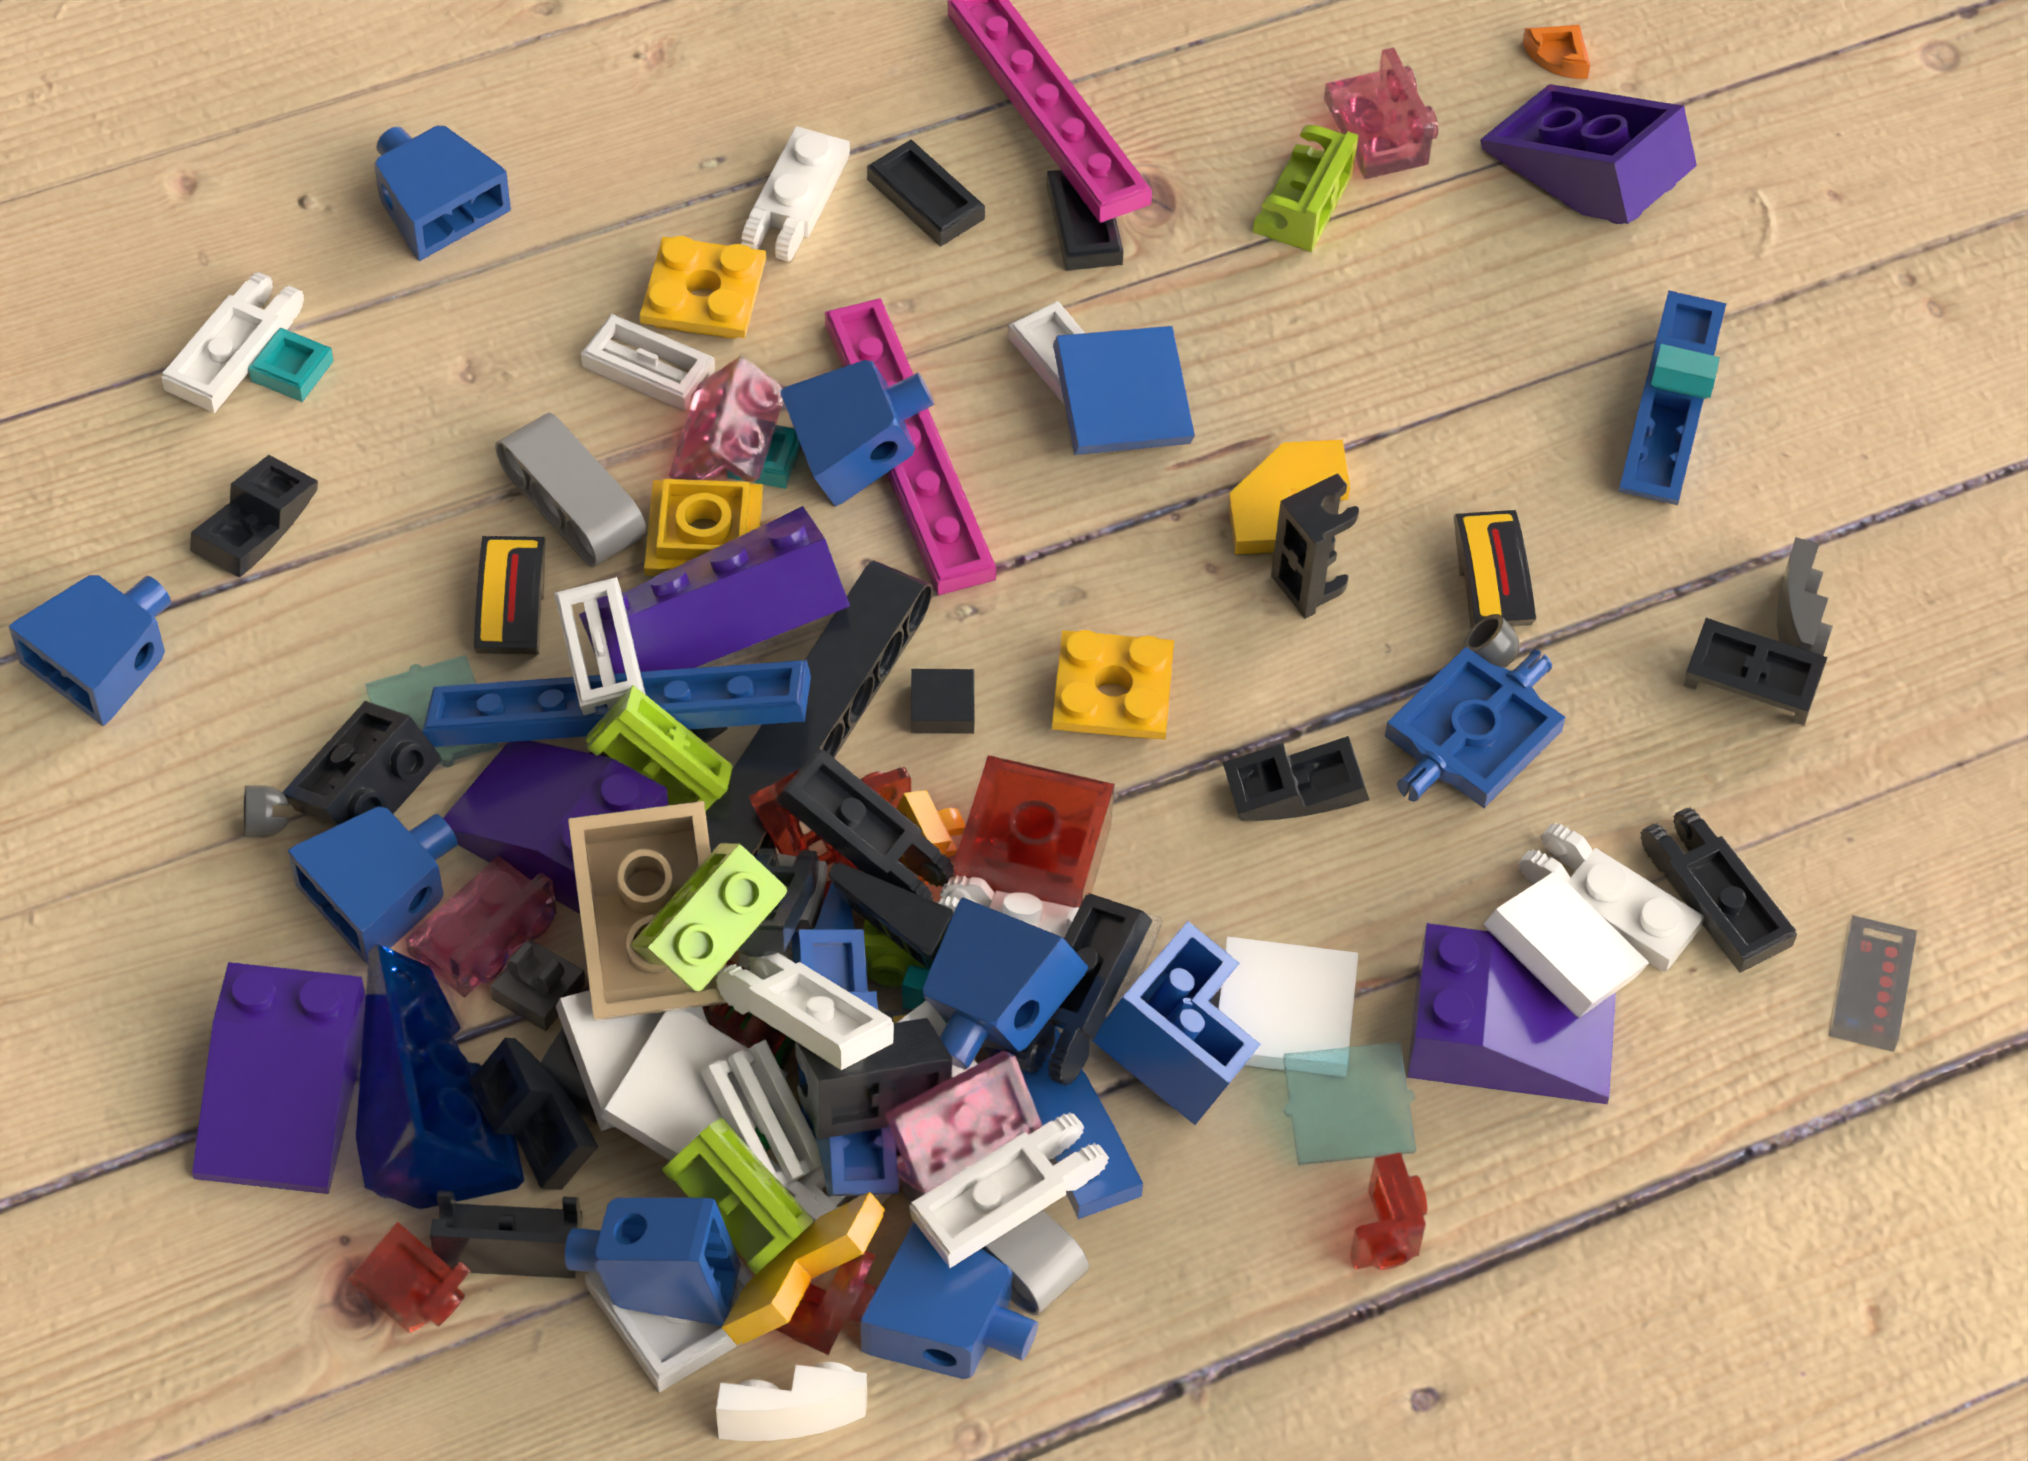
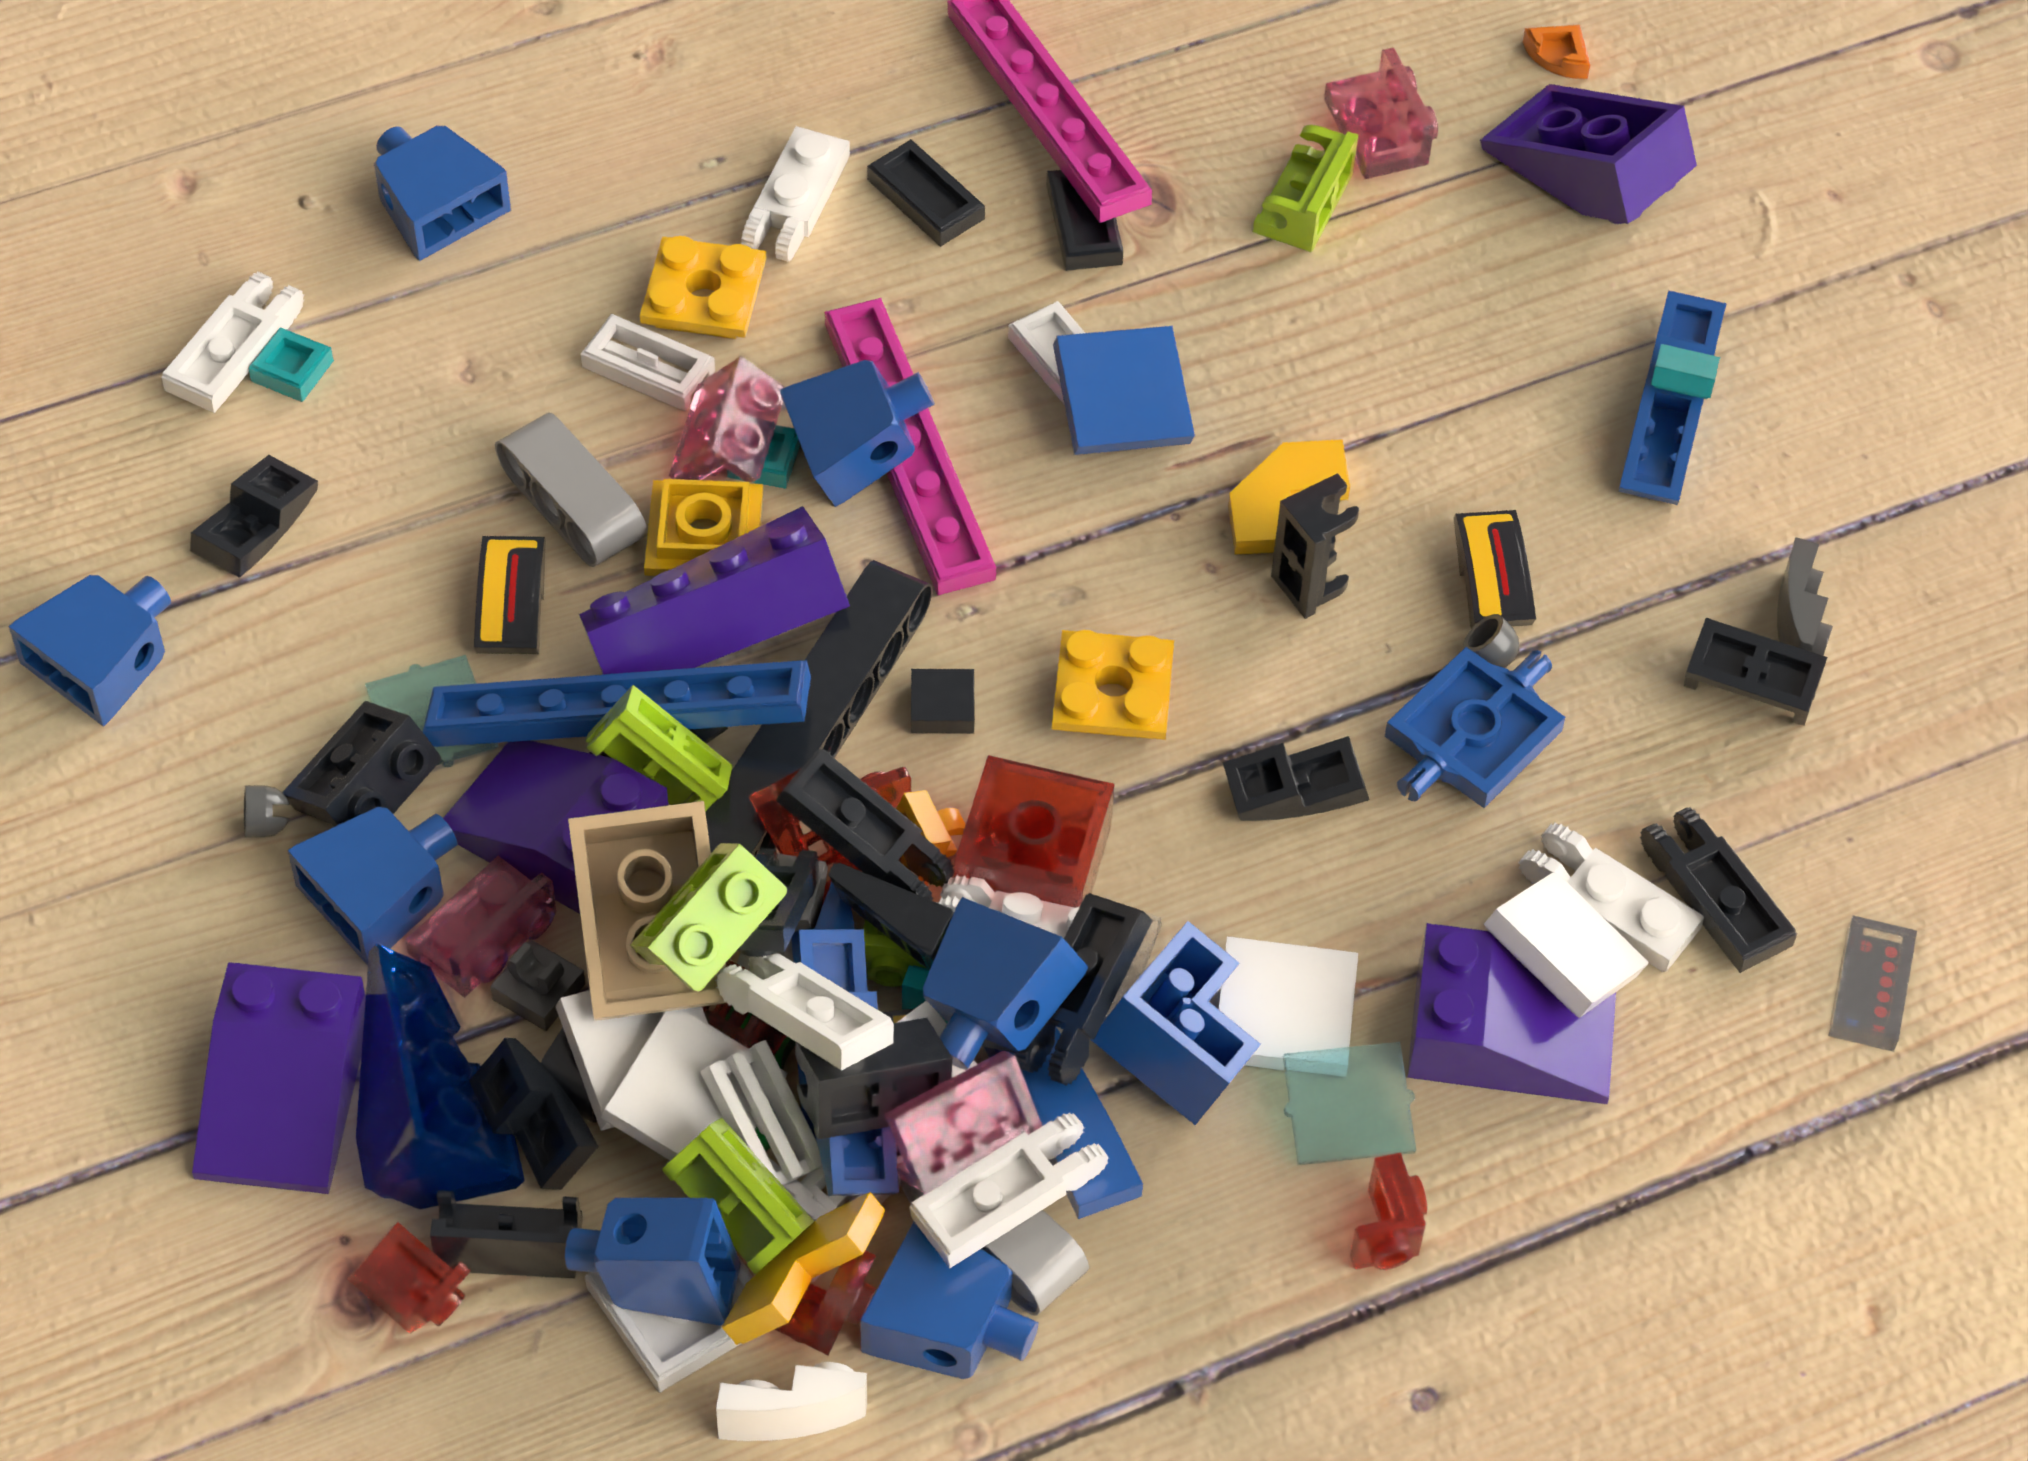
(611, 691): white tile -> none

